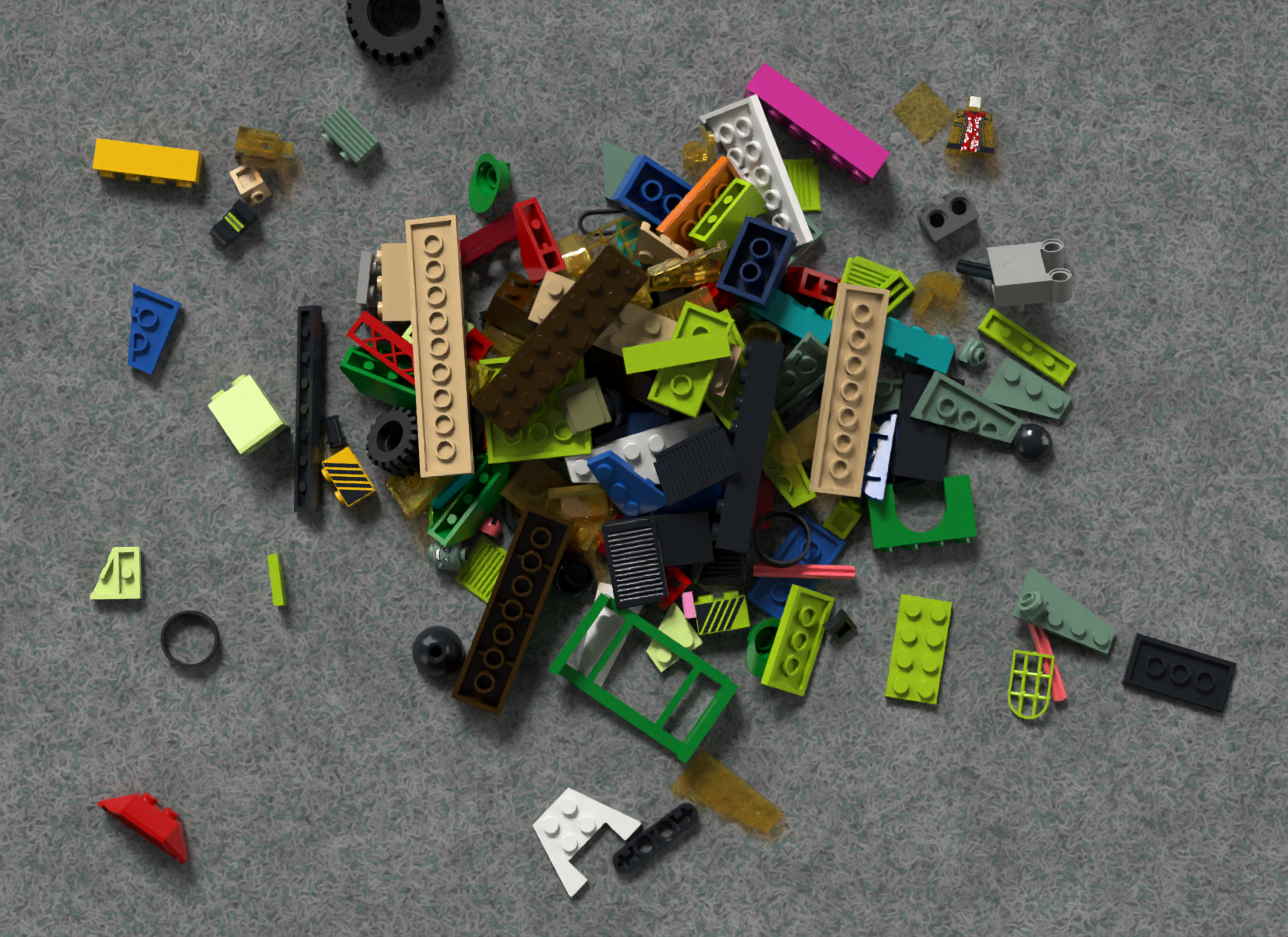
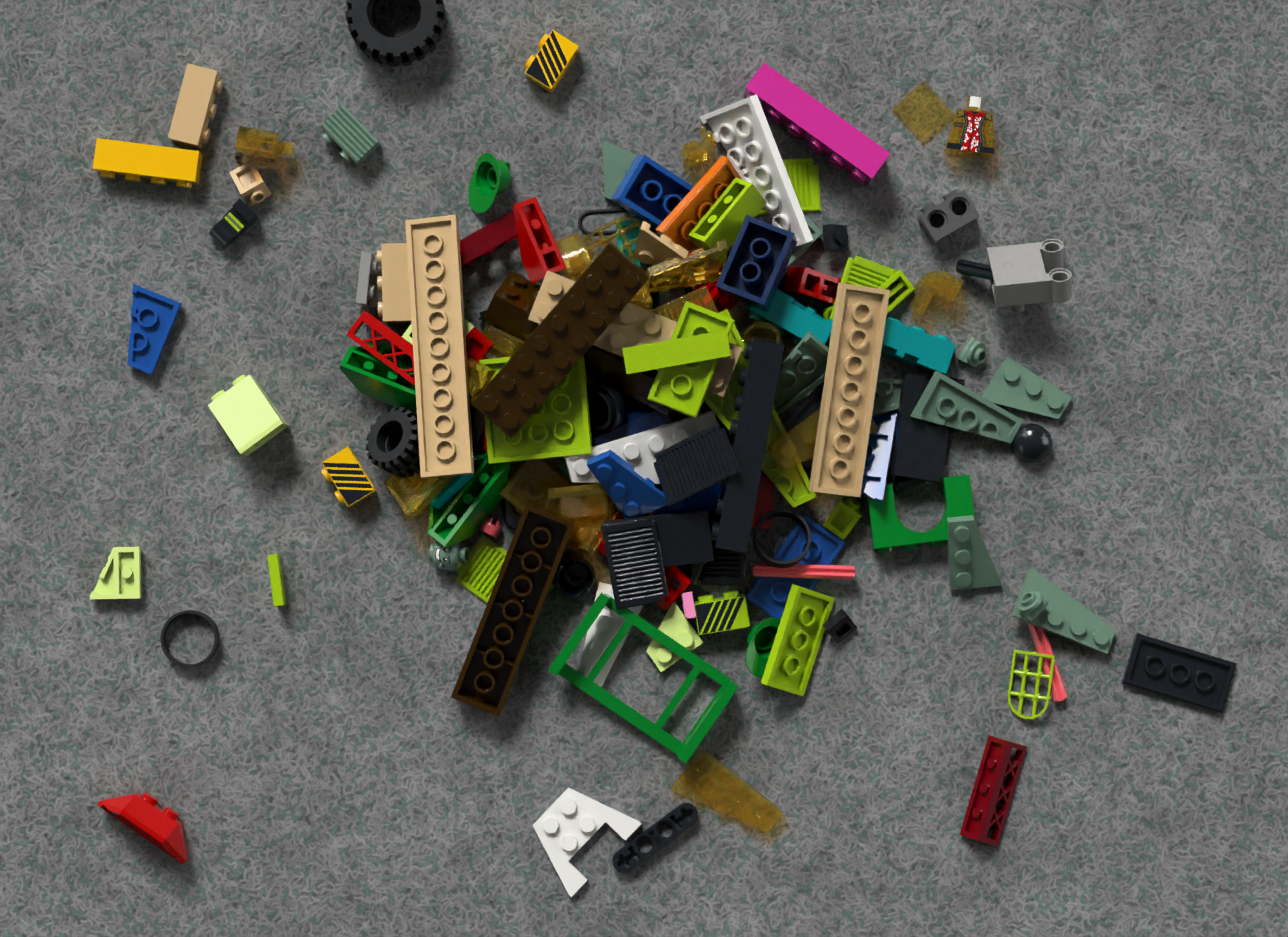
(195, 106): none -> tan brick
(308, 408): black plate -> none
(334, 432): black pin -> none
(451, 649): black piece -> none
(551, 61): none -> brick
(584, 405): olive piece -> none
(835, 238): none -> black plate
(918, 649): lime plate -> none
(968, 556): none -> sand green wing
(989, 790): none -> dark red fence
(1027, 347): lime tile -> none

